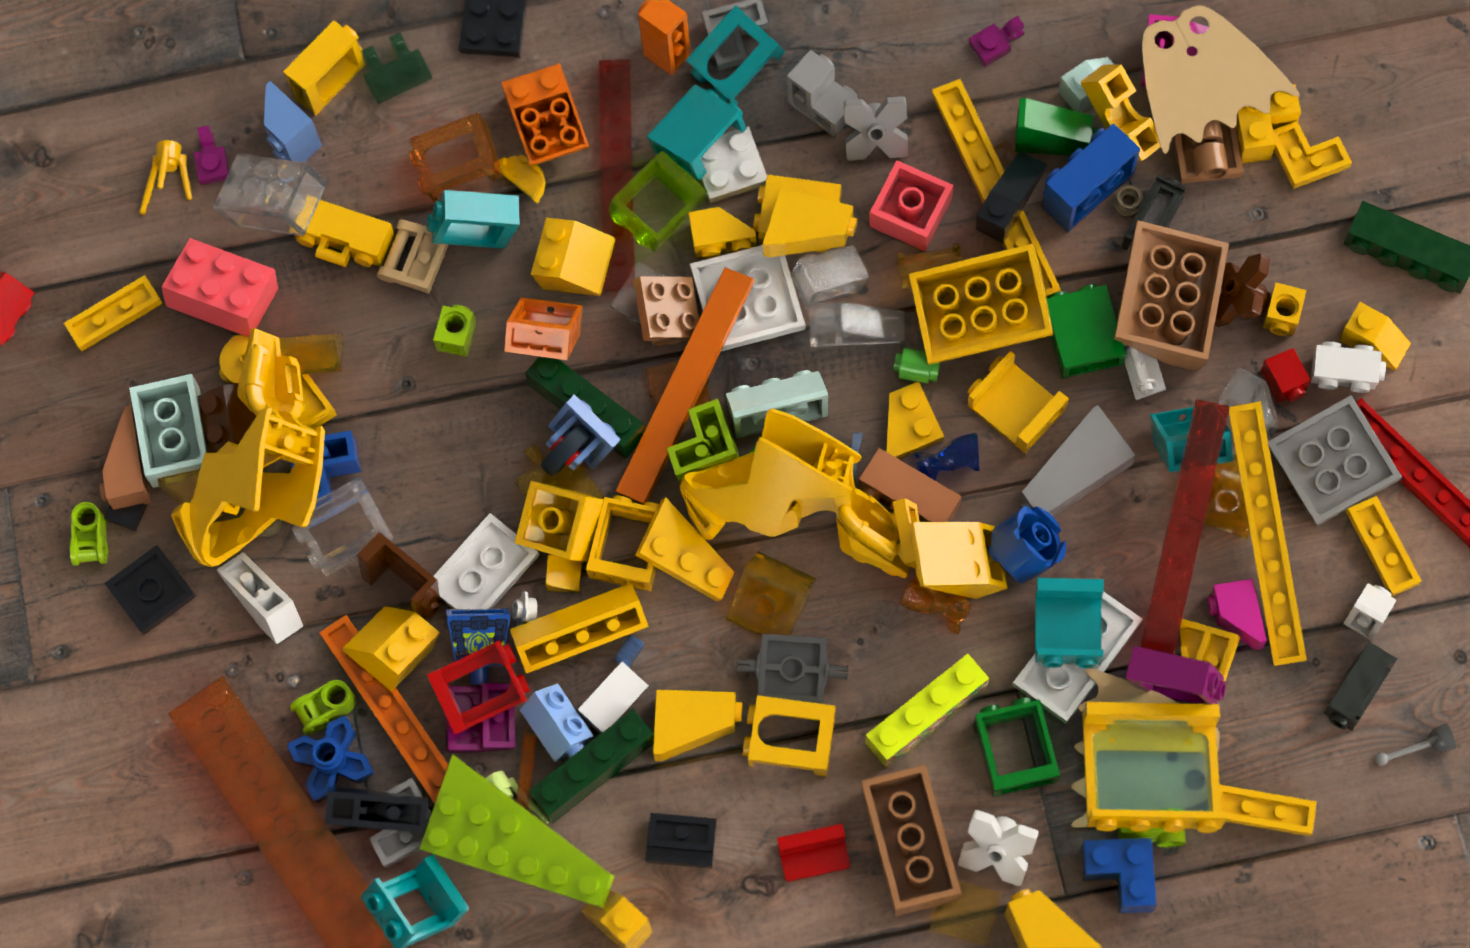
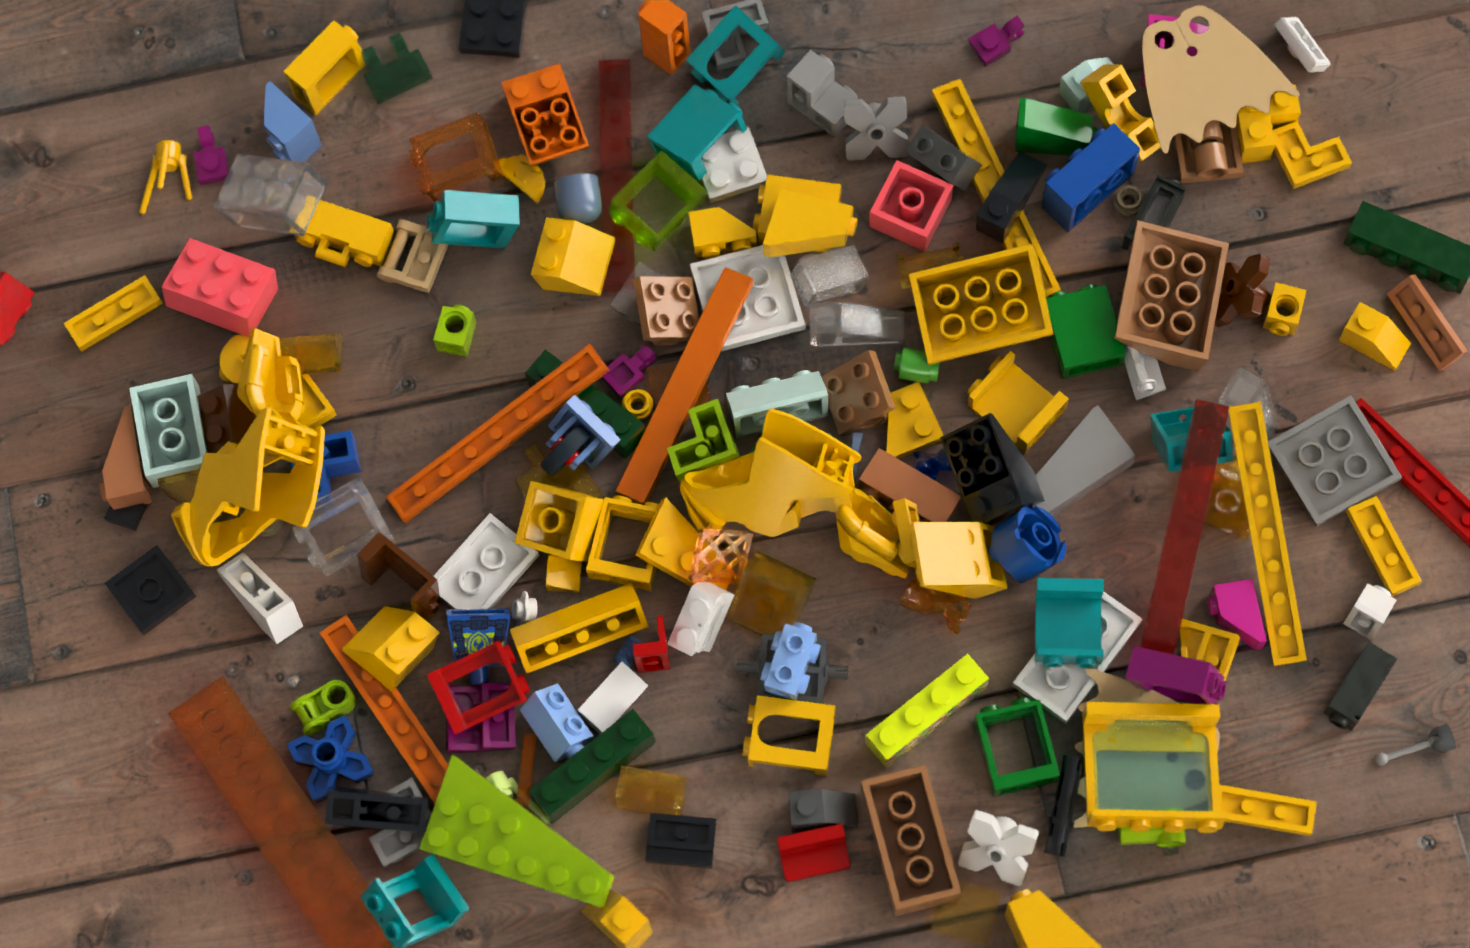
(89, 541): lime piece -> none
(497, 433): none -> orange tile
(558, 328): orange window -> none
(578, 197): none -> sand blue helmet
(626, 372): none -> magenta plate
(638, 396): none -> yellow plate
(650, 791): none -> clear yellow hinge
(653, 655): none -> red panel
(692, 719): yellow slope -> none
(700, 555): none -> clear orange window
(700, 618): none -> white window
(794, 651): none -> light blue brick
(822, 809): none -> dark grey slope
(858, 394): none -> medium nougat plate
(943, 158): none -> dark grey brick
(990, 471): none -> black slope
(1065, 799): none -> black pin
(1128, 863): blue brick -> none
(1286, 376): red brick -> none
(1301, 44): none -> white plate
(1347, 367): white brick -> none
(1427, 322): none -> nougat plate

